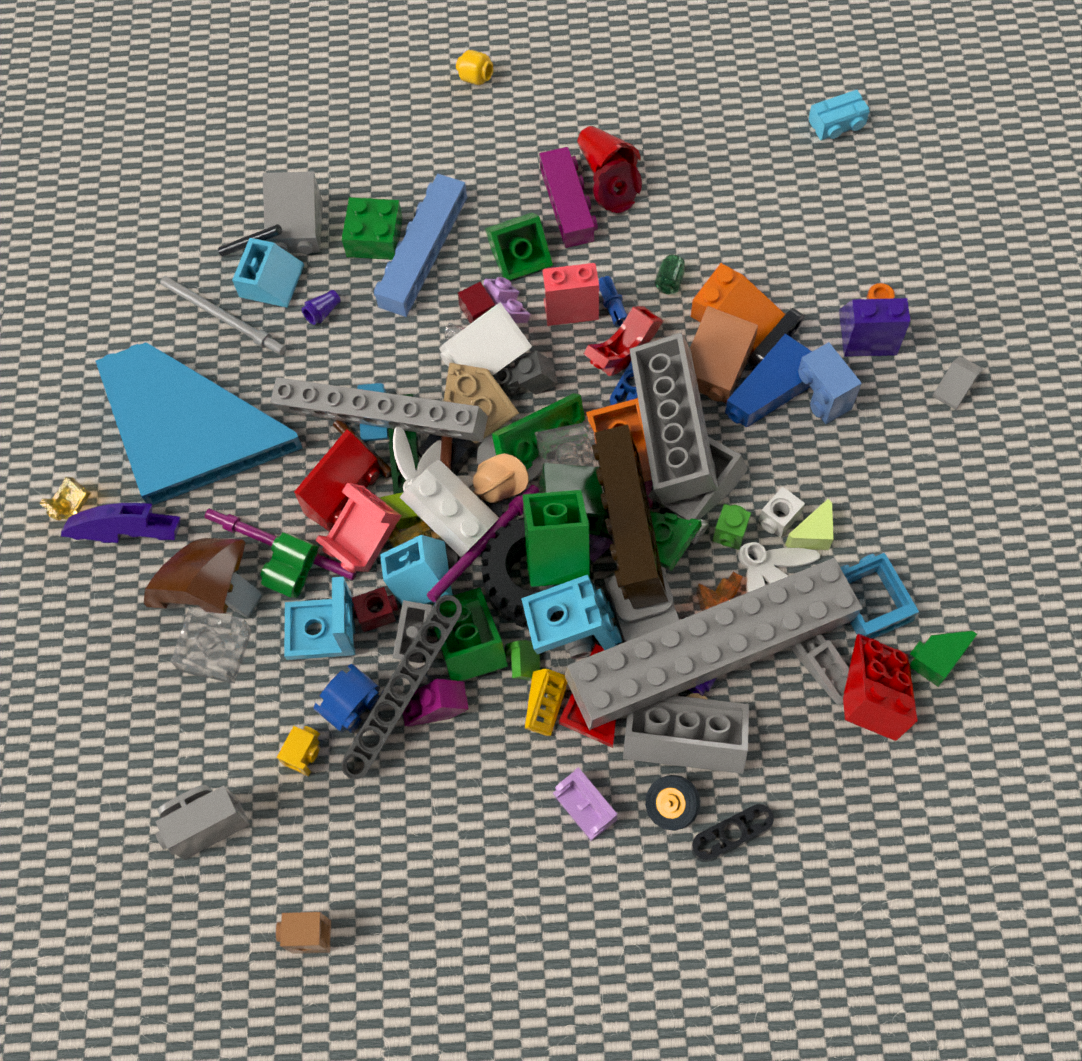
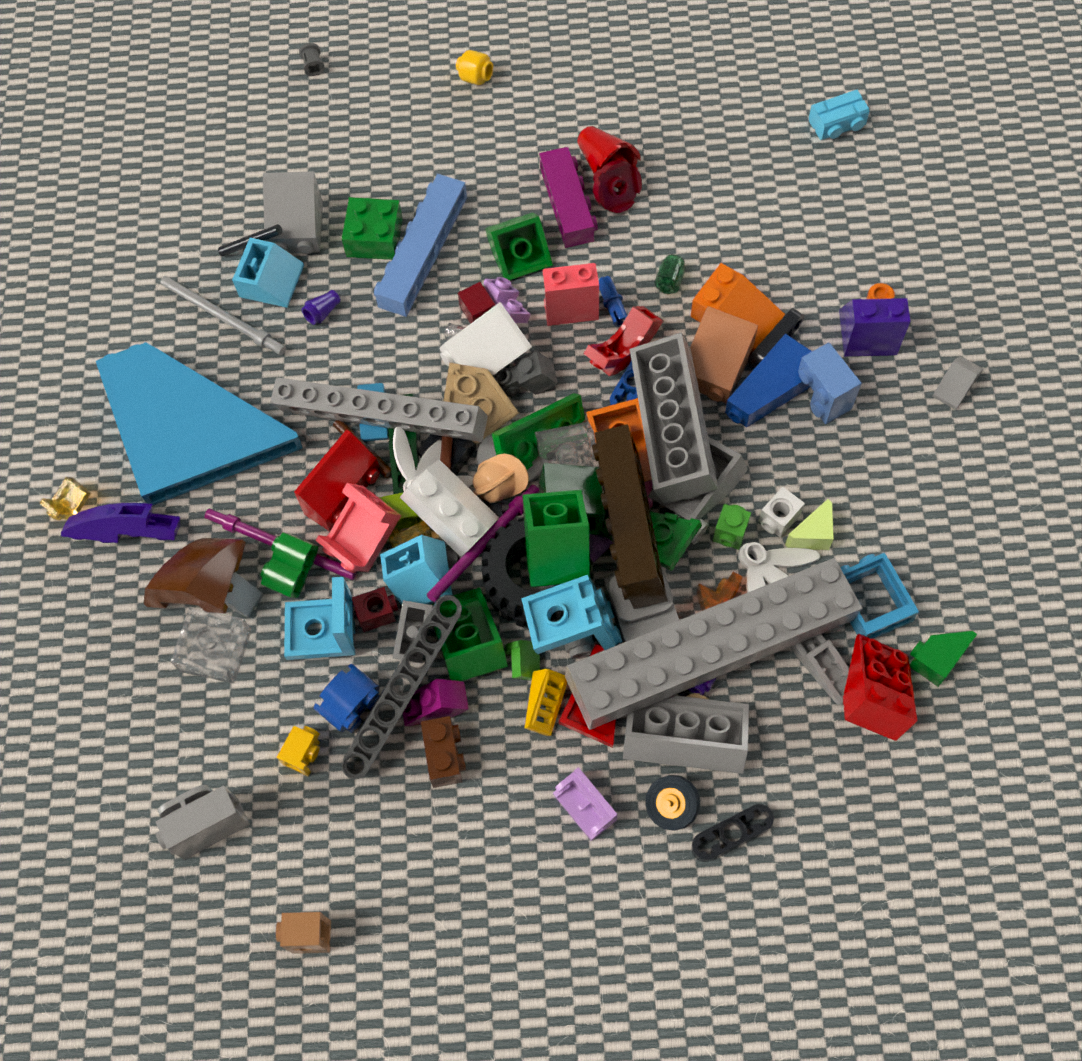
(311, 55): none -> dark grey bush
(441, 751): none -> reddish brown brick

